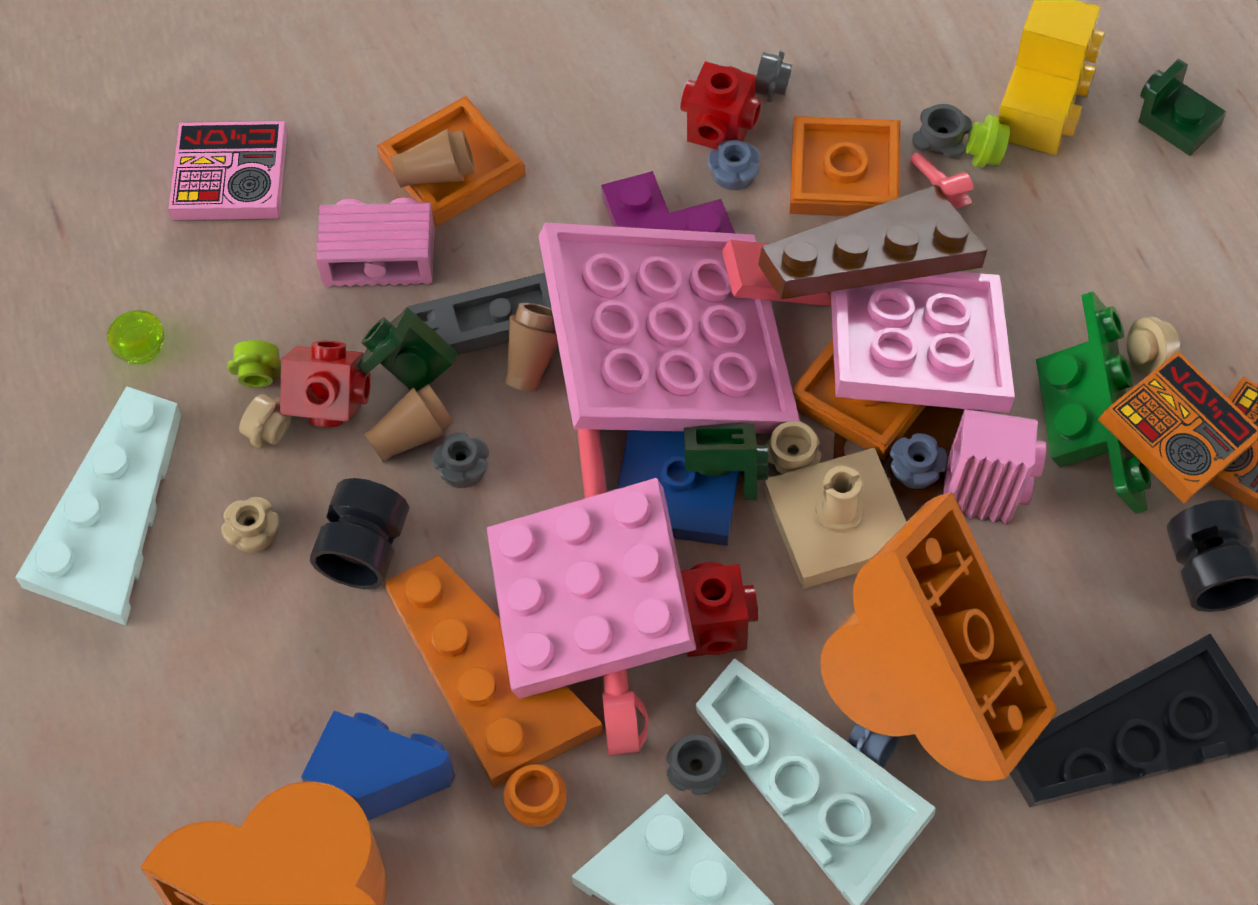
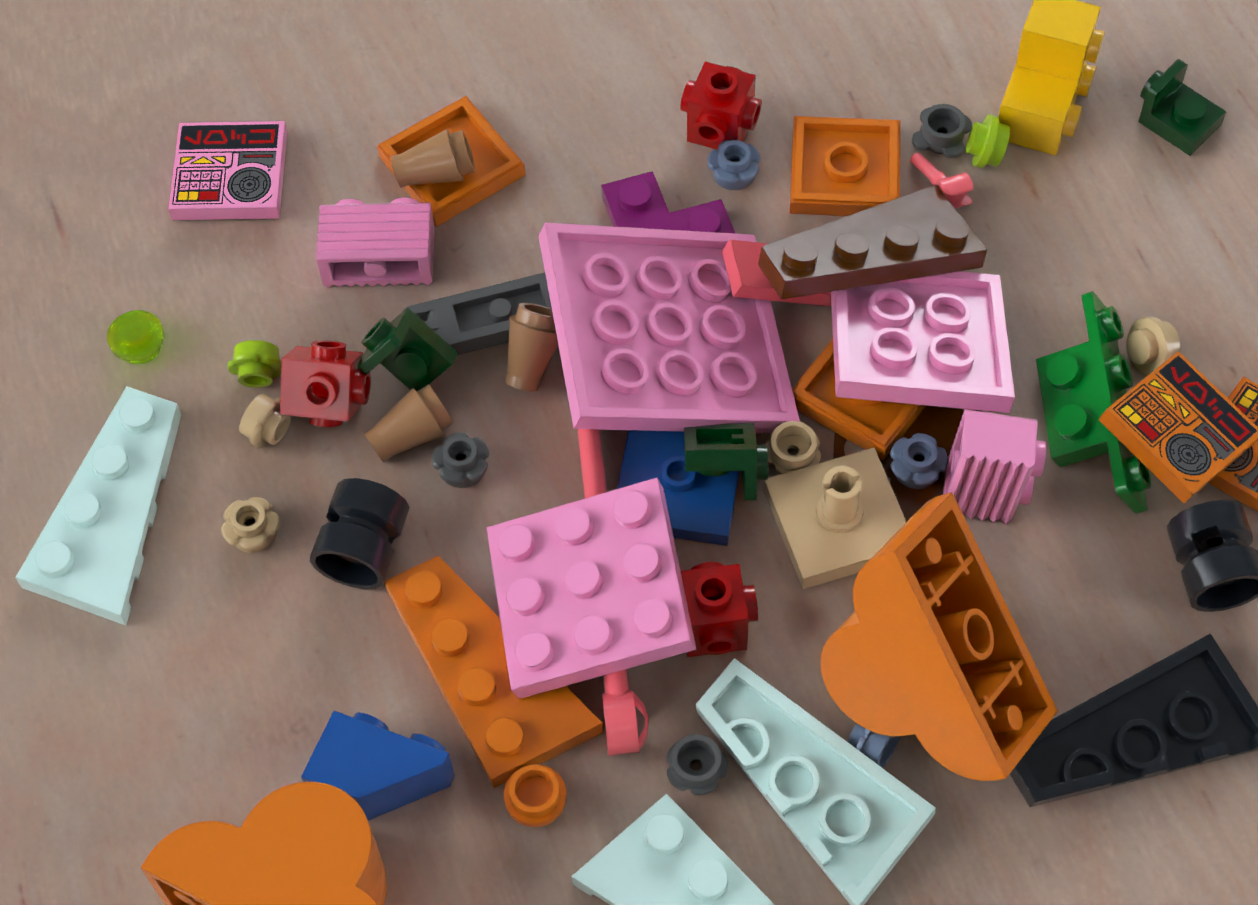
(772, 75): dark grey plate -> none

